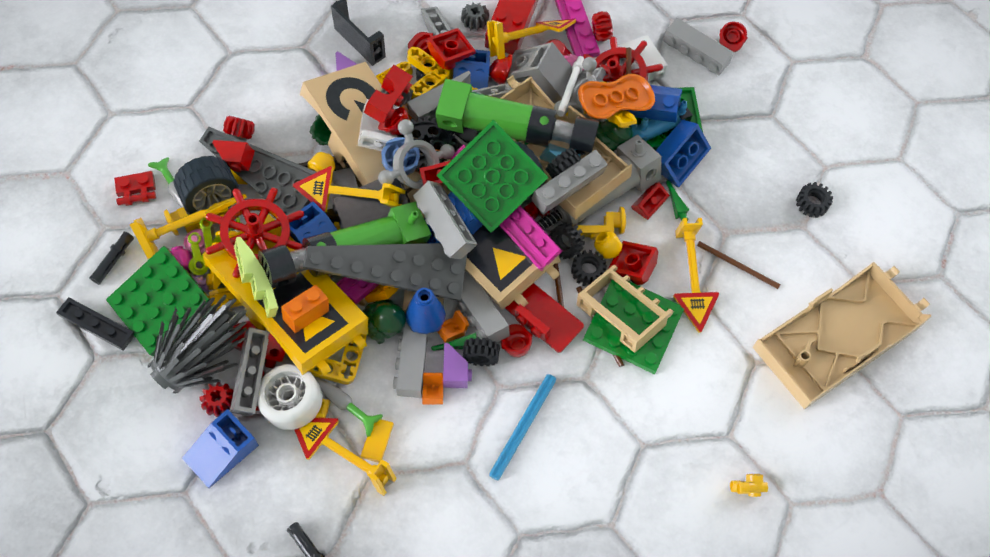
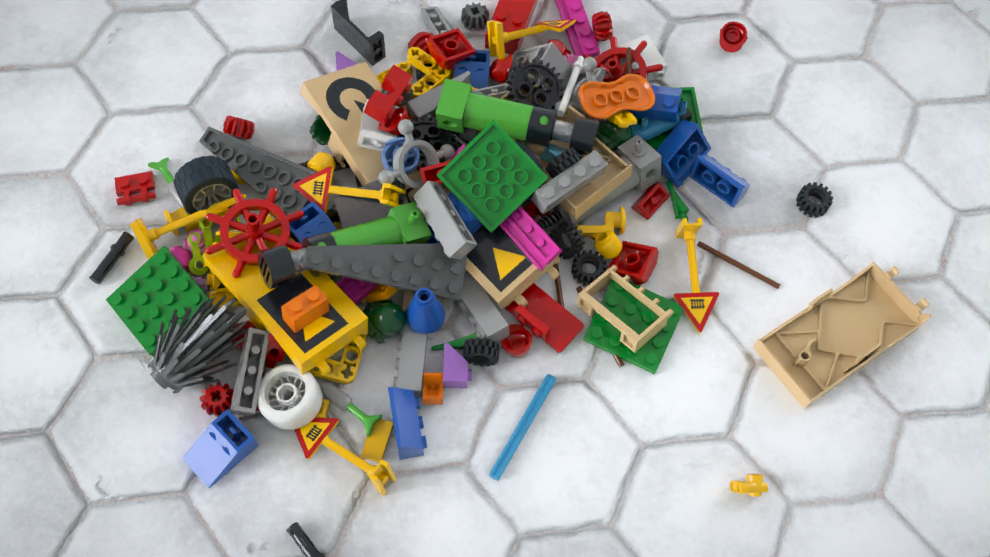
(95, 323): black plate -> none
(236, 154): red slope -> none
(252, 272): yellowish green slope -> none
(407, 423): none -> blue slope
(454, 327): orange bracket -> none
(520, 80): none -> black gear
(698, 46): light grey brick -> none
(719, 180): none -> blue slope

